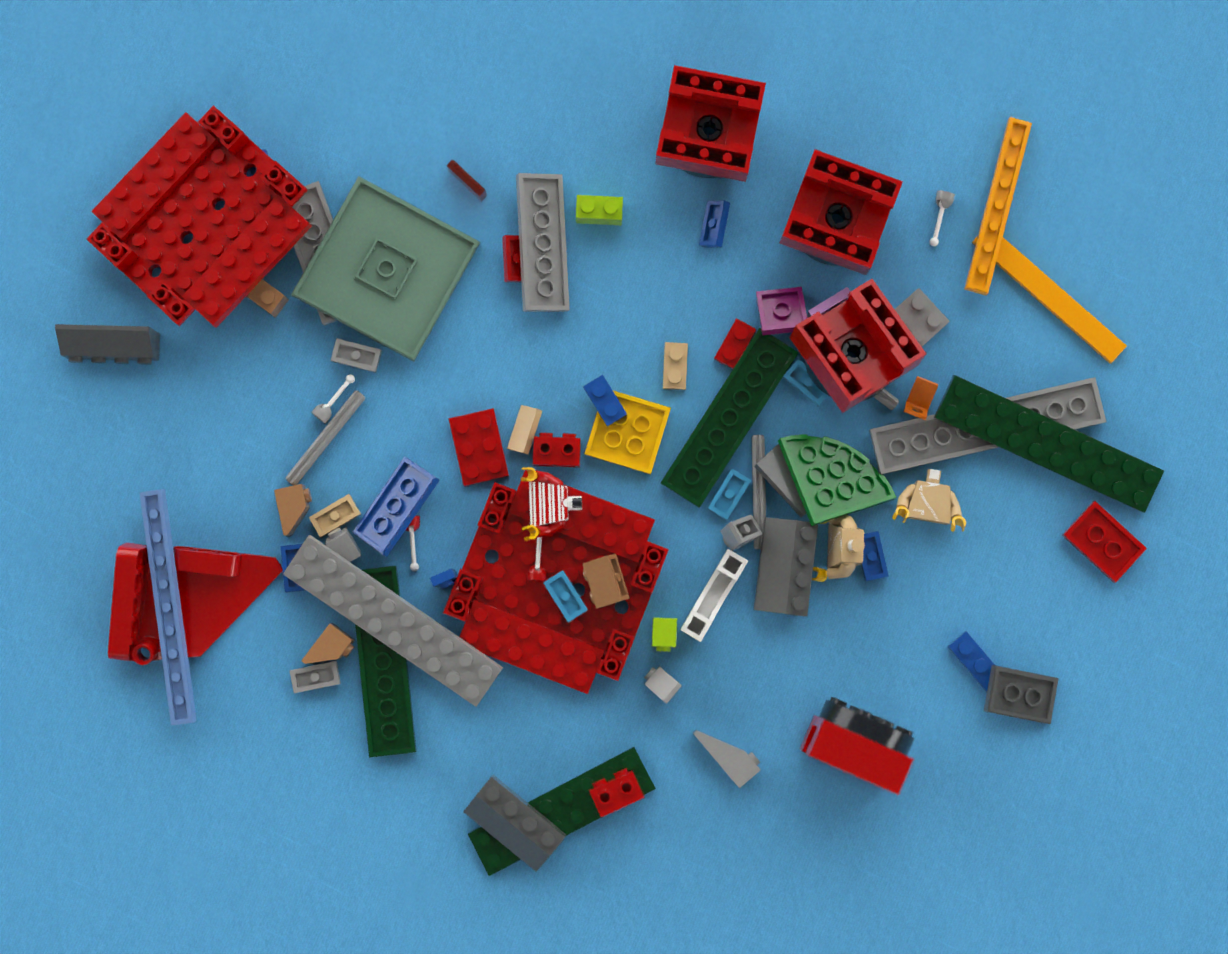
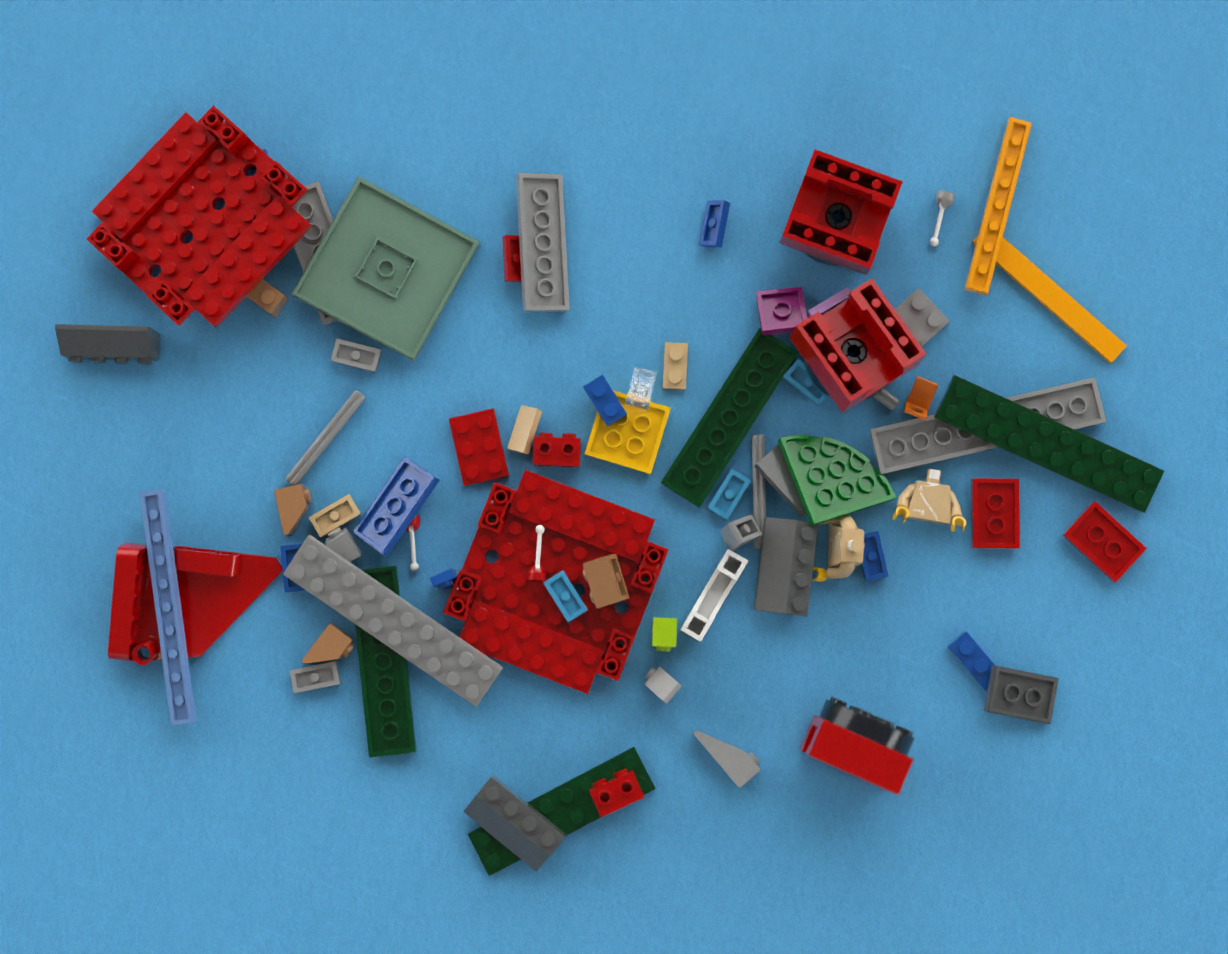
(323, 411): hinge -> none
(469, 182): clear red tile -> none
(548, 503): torso -> none
(599, 210): lime brick -> none
(641, 388): none -> clear plate
(715, 101): red piece -> none
(735, 343): red plate -> none
(995, 513): none -> red plate

